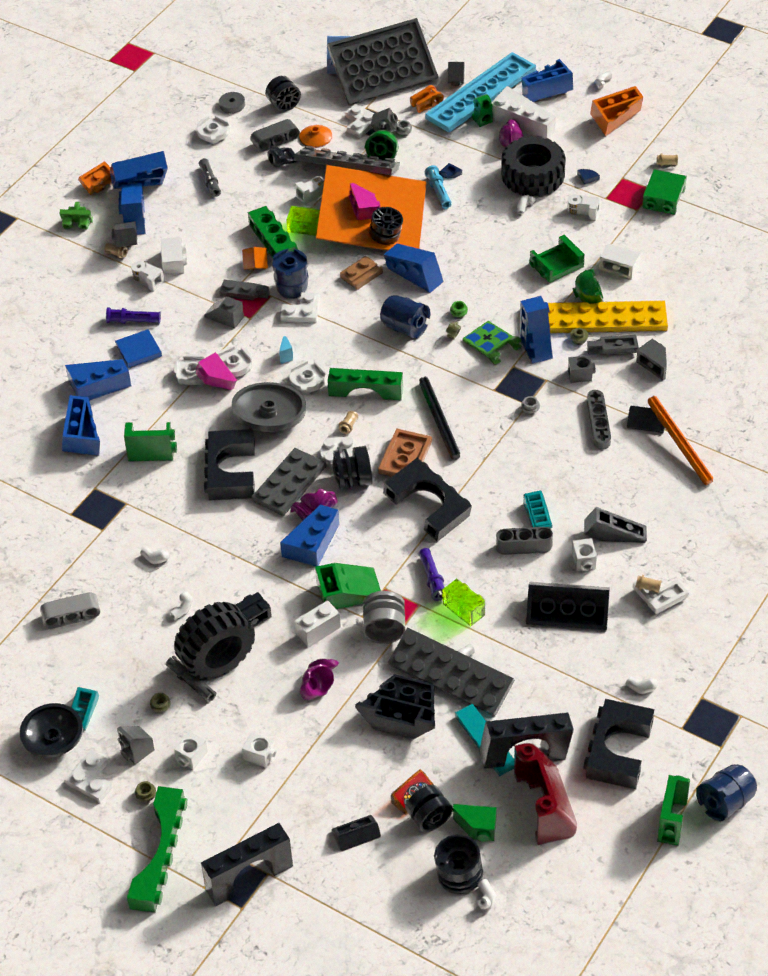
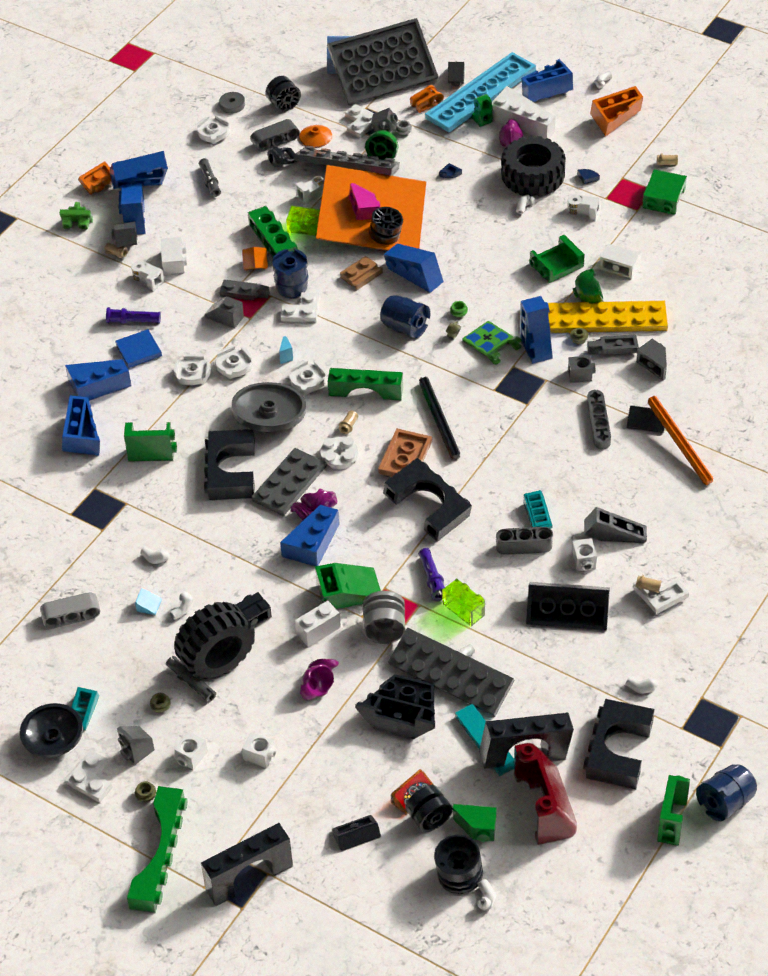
(147, 602): none -> slope
(215, 372): dark pink slope -> none
(352, 467): black wheel -> none
(436, 182): medium azure pin -> none
(530, 405): light grey plate -> none

